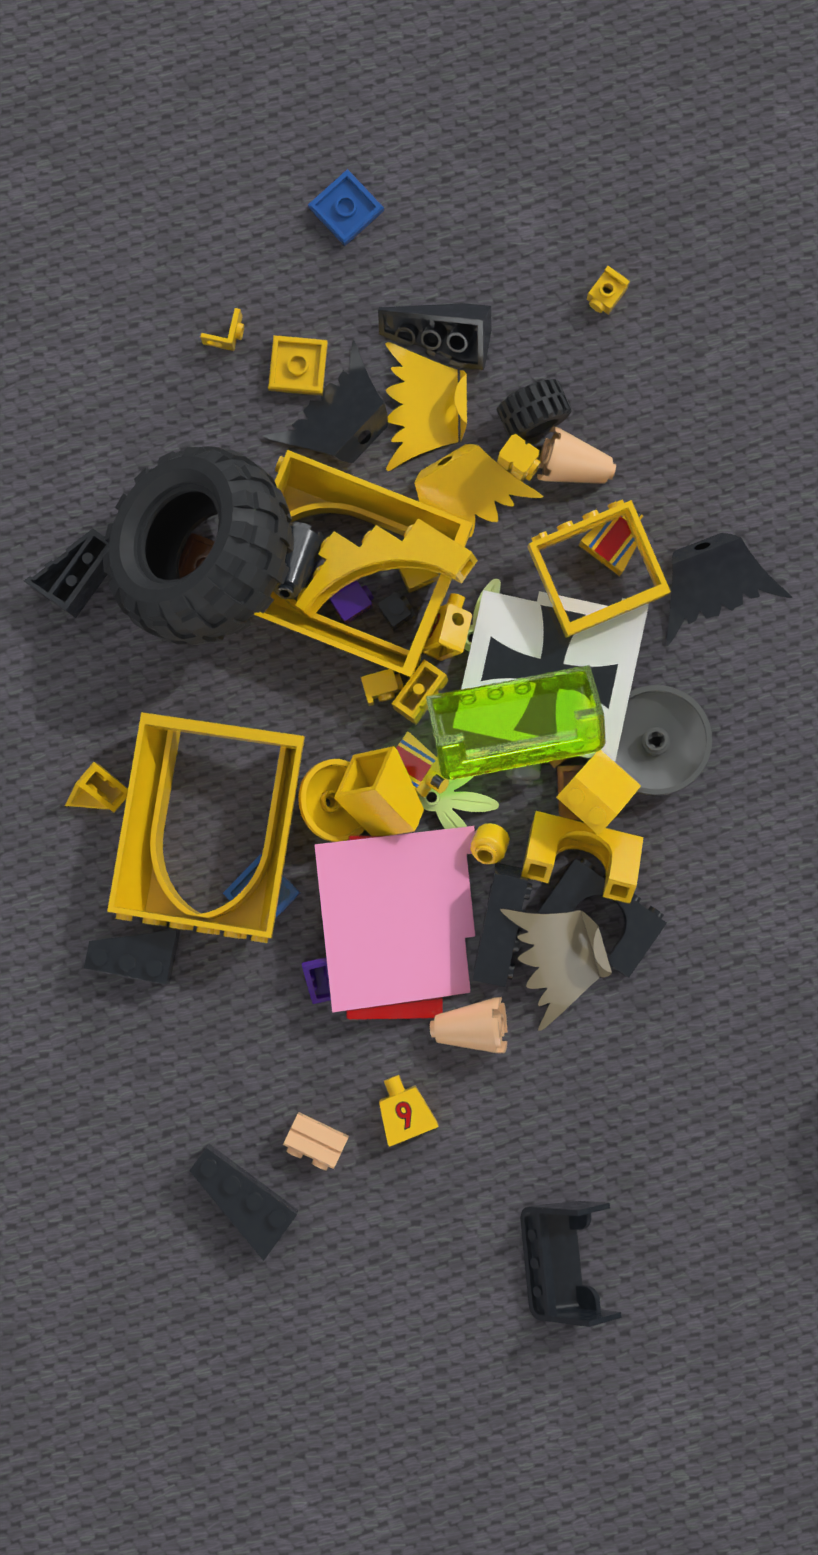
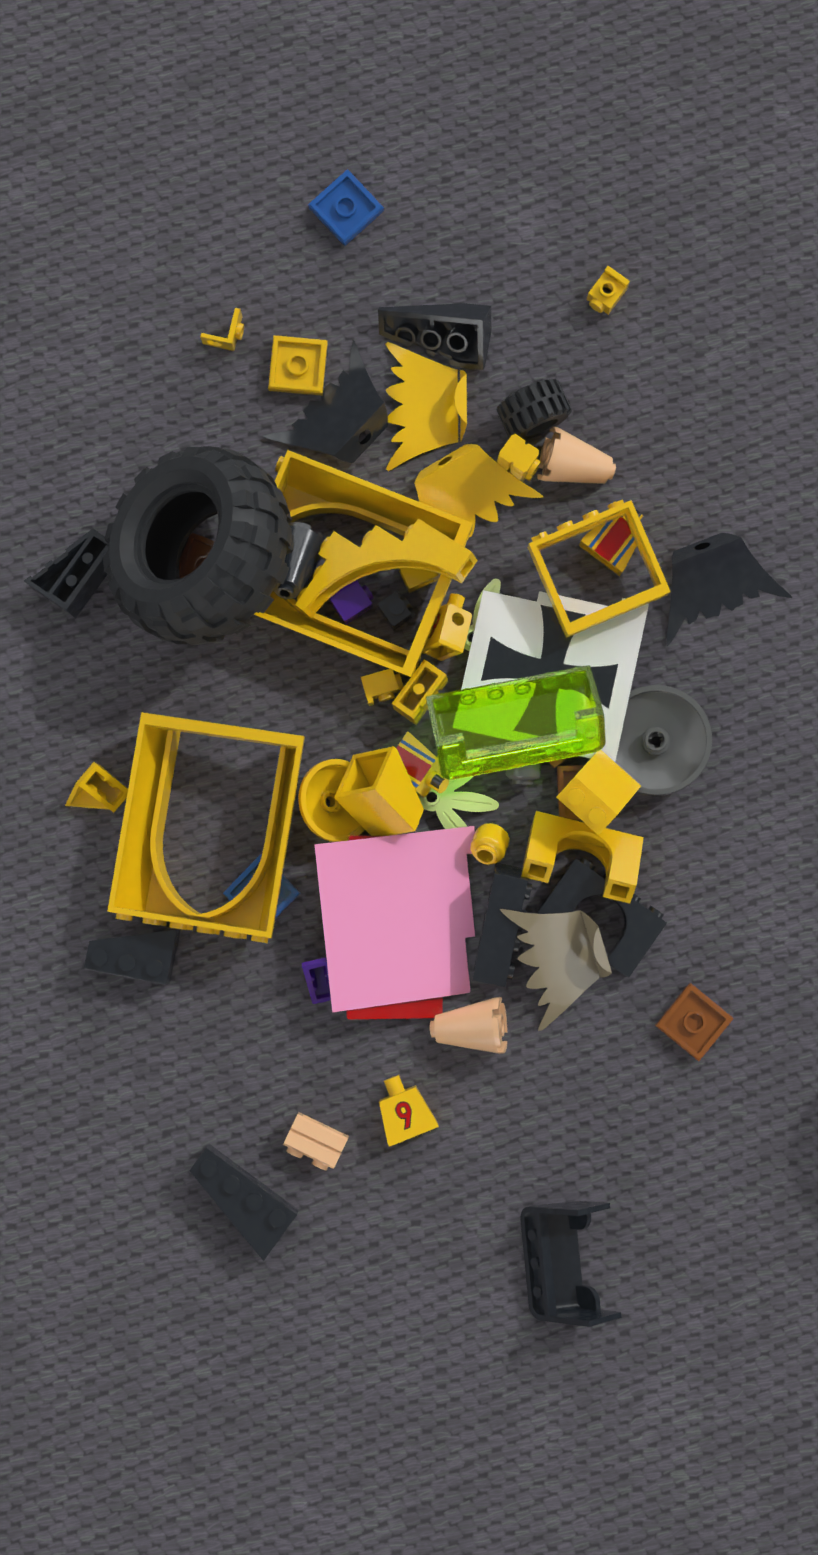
(694, 1021): none -> dark orange plate

